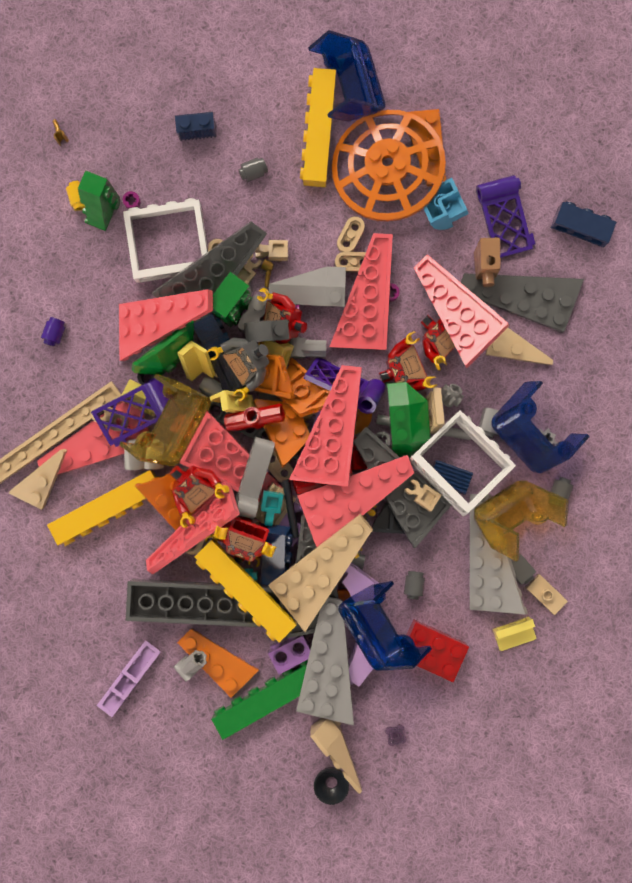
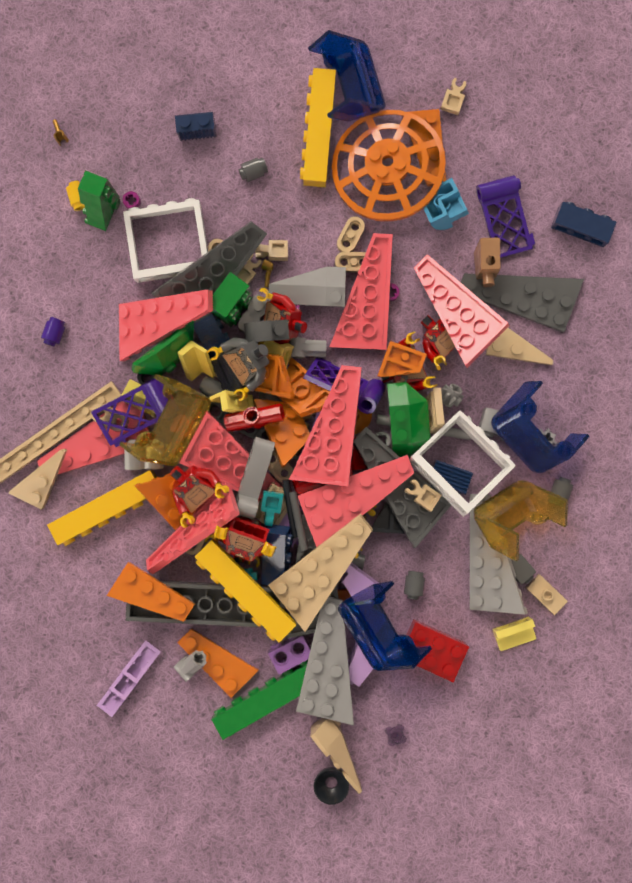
(147, 592): none -> orange wing
(298, 521): none -> dark grey bar
(401, 361): none -> orange wing
(453, 98): none -> tan plate

